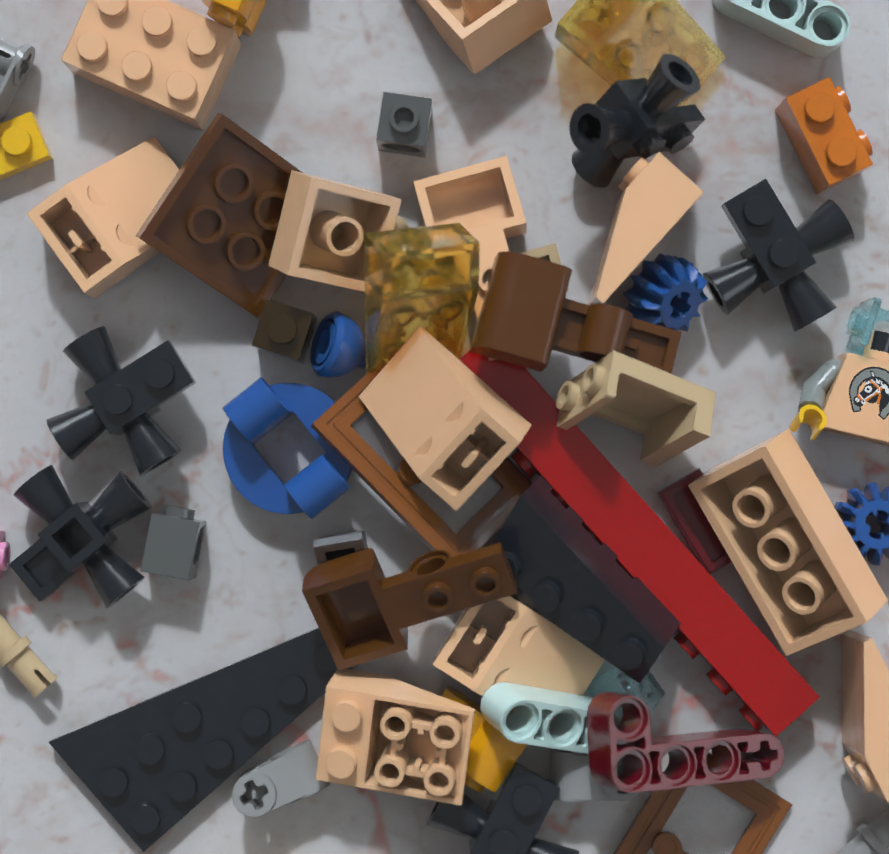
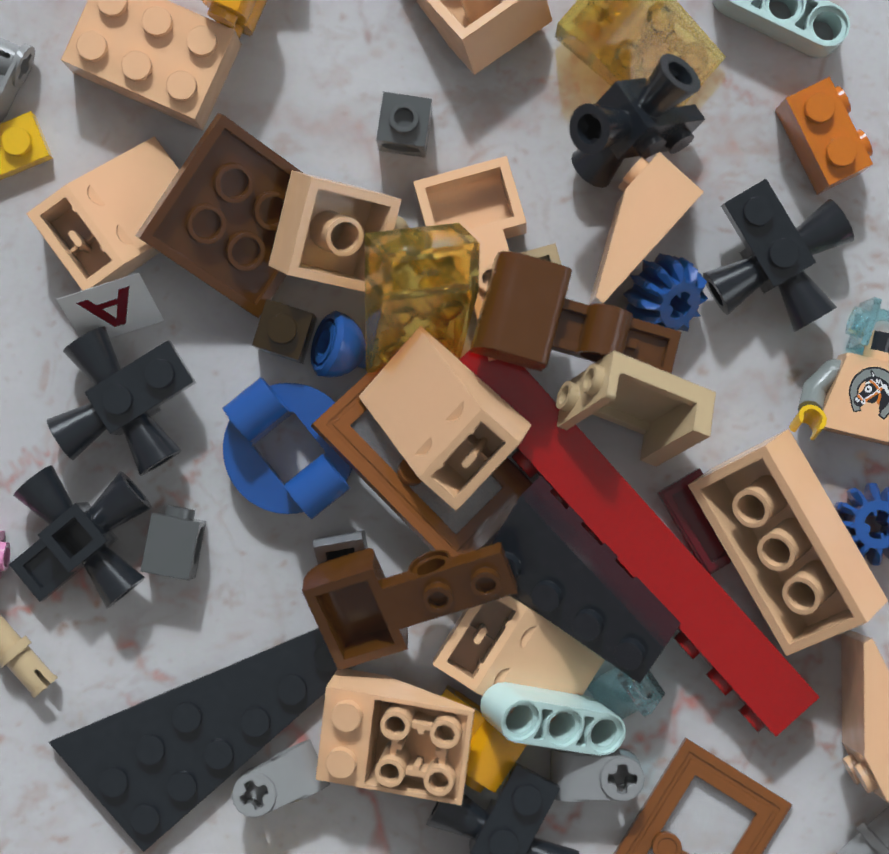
(117, 305): none -> white sticker
(686, 751): dark red beam -> none

